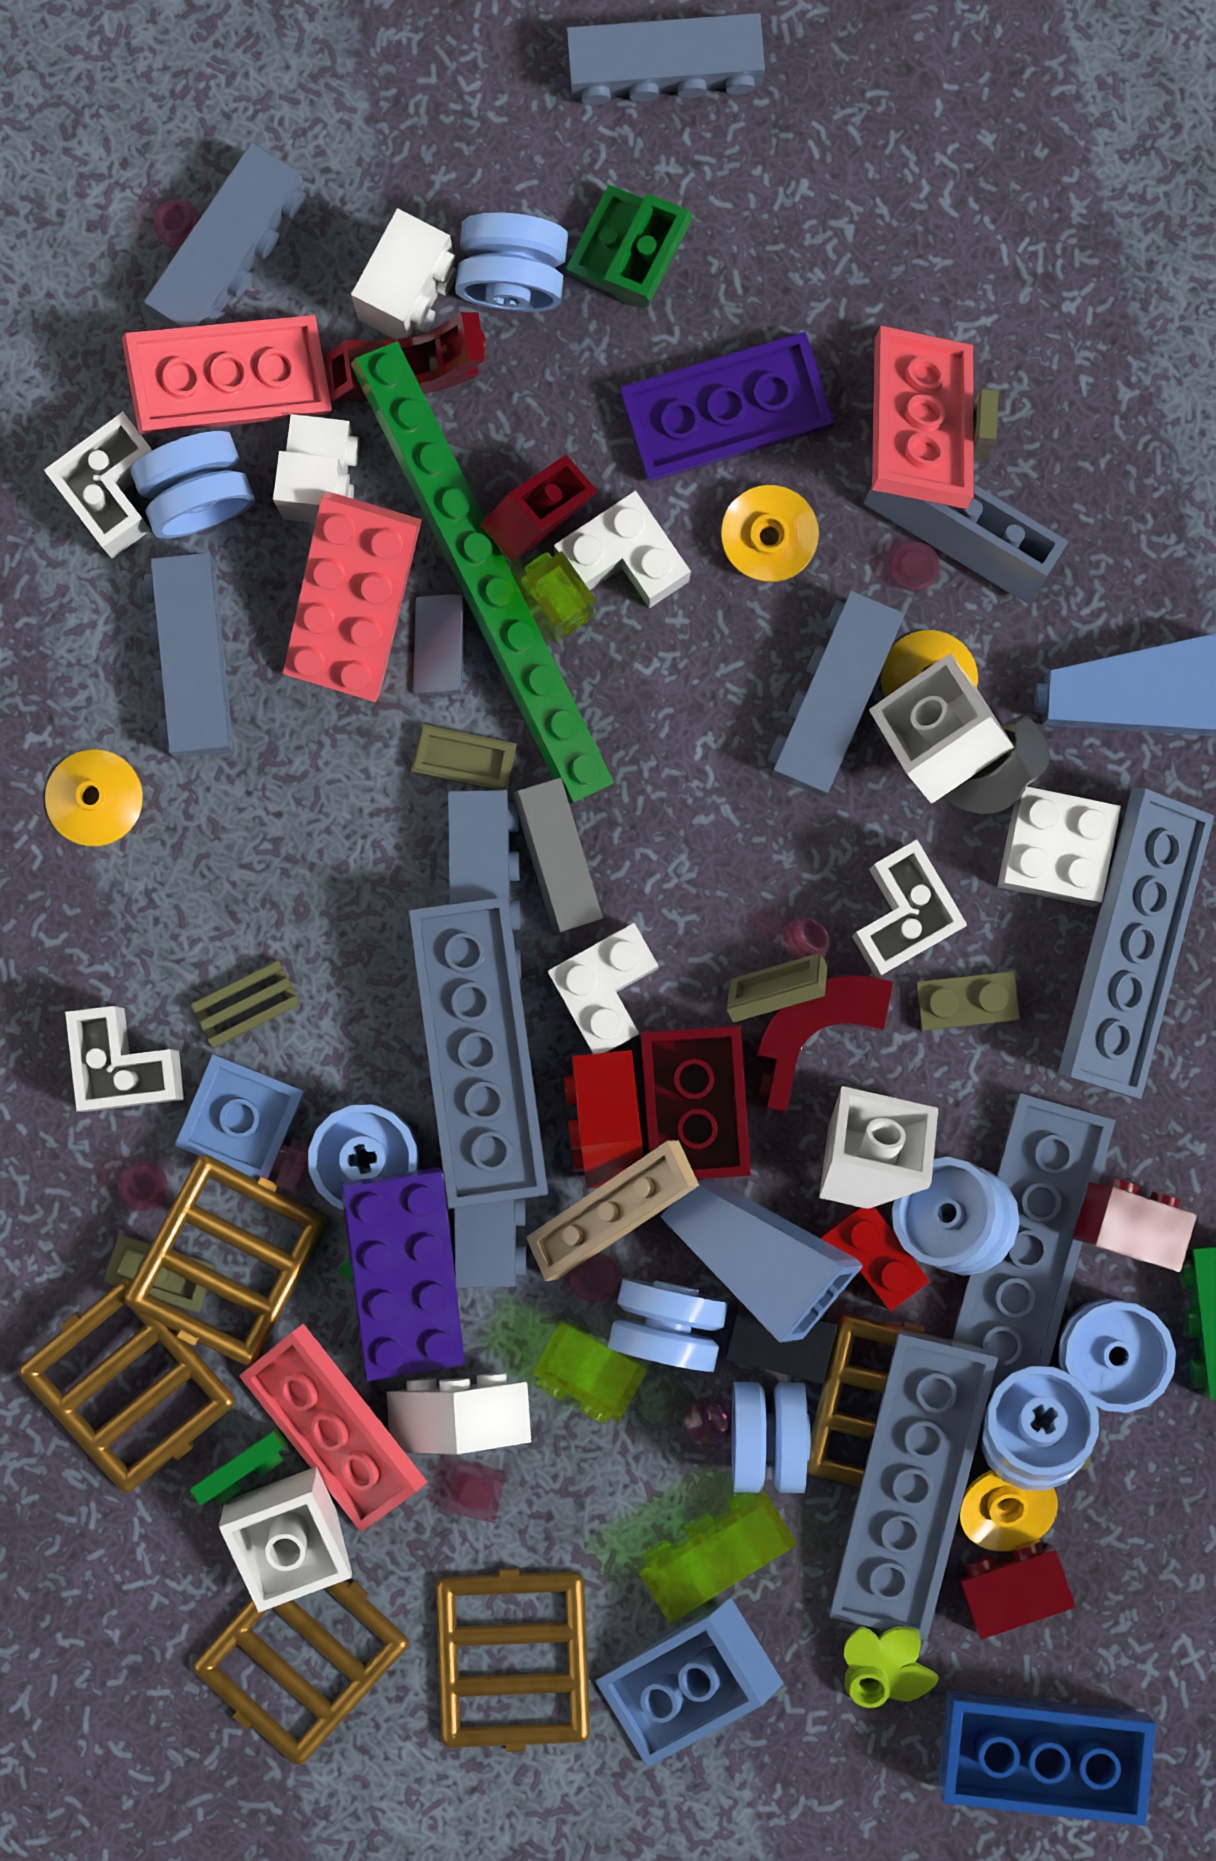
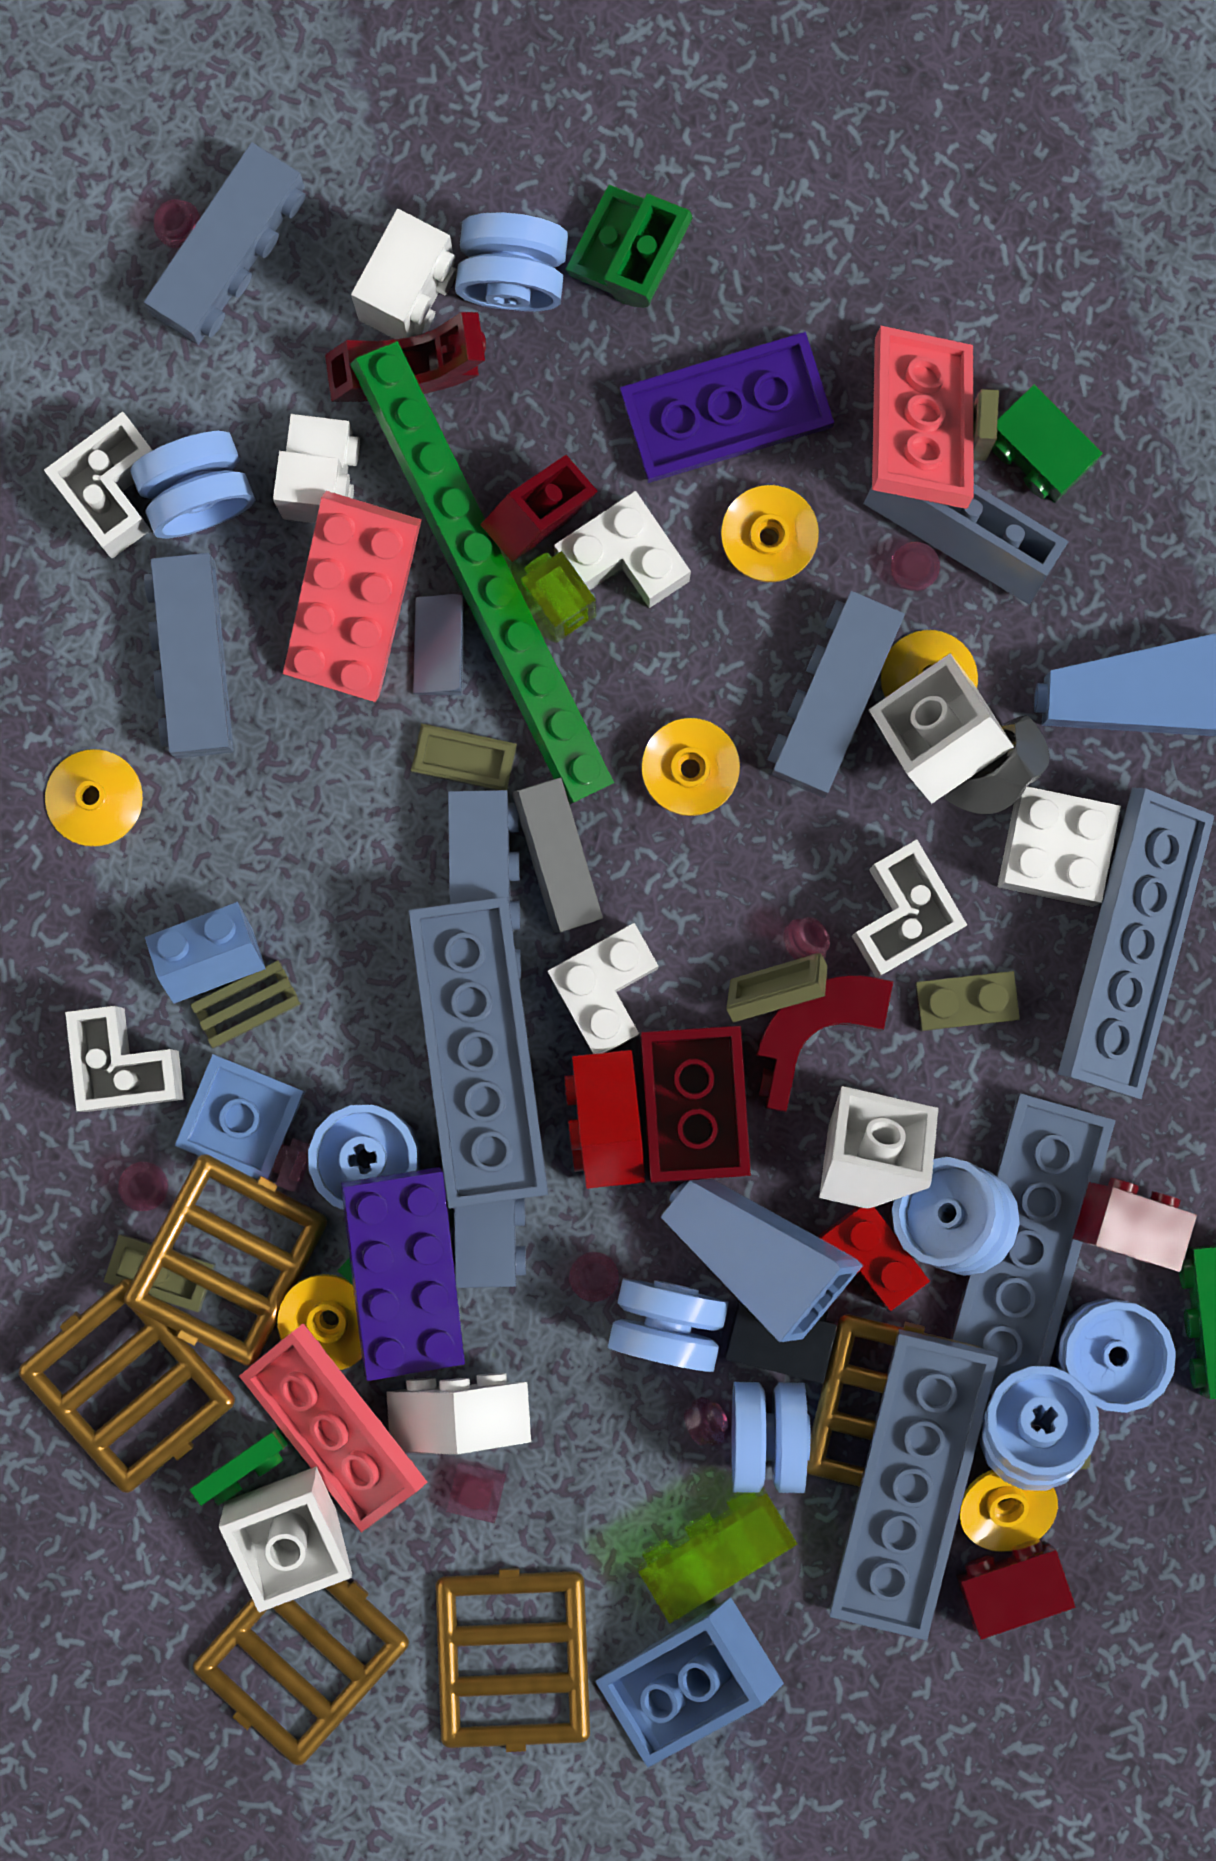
(205, 952): none -> medium blue brick
(226, 374): coral plate -> none
(306, 1306): none -> yellow dish
(589, 1372): clear neon green brick -> none
(612, 1210): tan plate -> none
(666, 58): sand blue brick -> none
(694, 741): none -> yellow dish
(889, 1661): lime plate -> none
(1043, 445): none -> green brick
(1046, 1757): blue brick -> none

